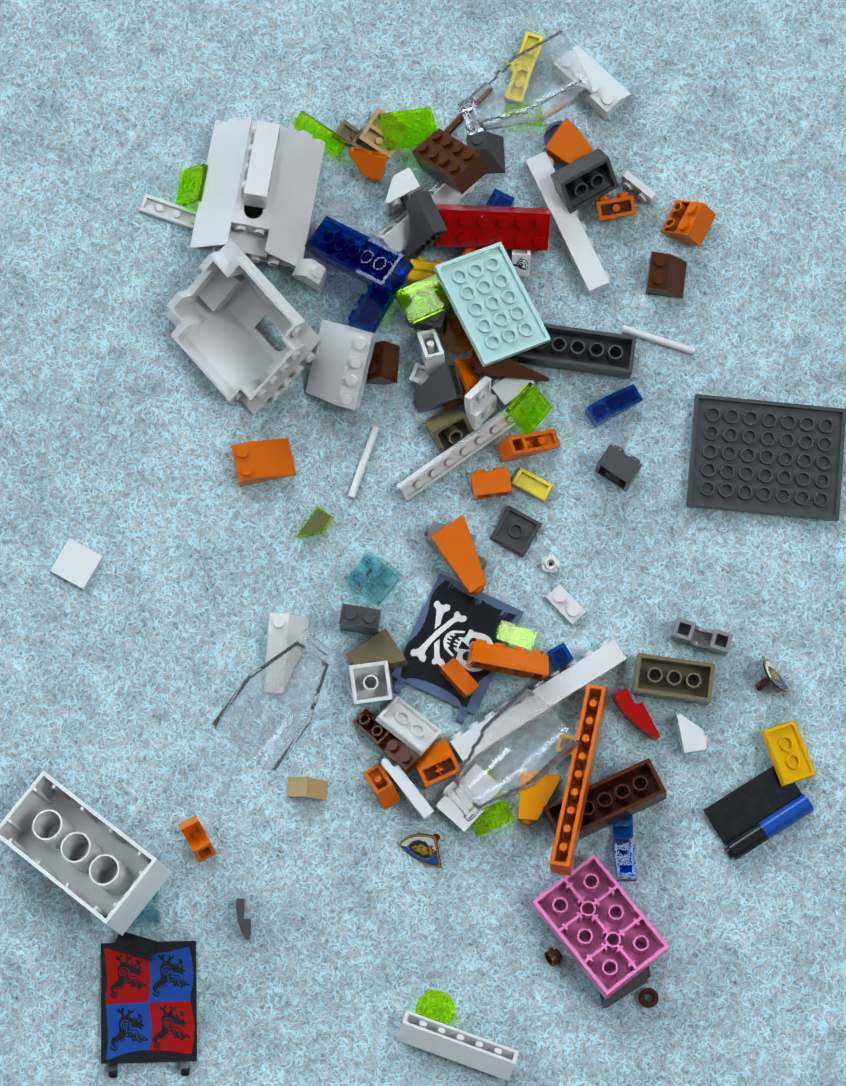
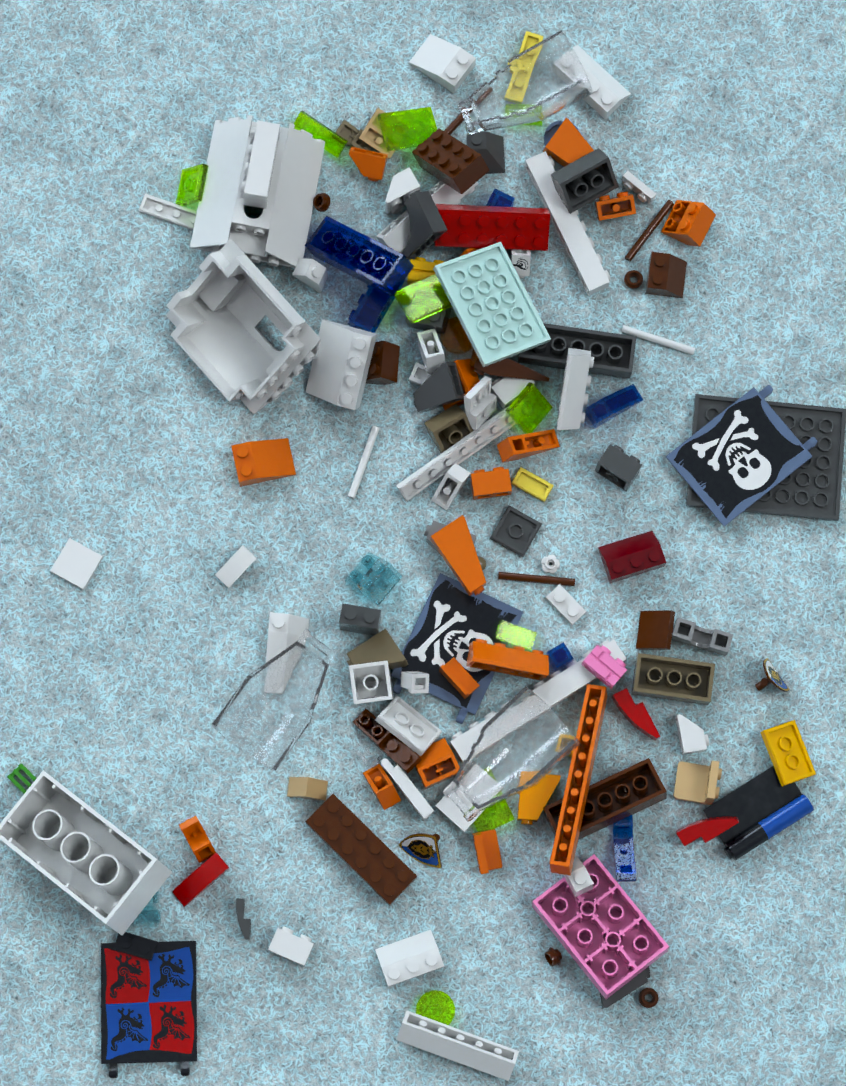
(16, 772): none -> bright green tile
(200, 879): none -> red slope
(235, 566): none -> white slope
(290, 946): none -> white brick
(316, 524): olive tile -> none
(321, 202): none -> reddish brown plate
(361, 849): none -> reddish brown brick
(409, 958): none -> white slope
(415, 681): none -> white brick
(443, 62): none -> white slope
(450, 486): none -> white slope
(487, 850): none -> orange panel
(536, 578): none -> reddish brown bar
(574, 388): none -> white slope
(580, 880): none -> white slope
(604, 666): none -> bright pink brick
(632, 556): none -> dark red slope
(633, 273): none -> reddish brown plate
(649, 230): none -> reddish brown bar
(655, 630): none -> reddish brown tile
(697, 782): none -> tan bracket
(706, 828): none -> red slope
(740, 456): none -> flag

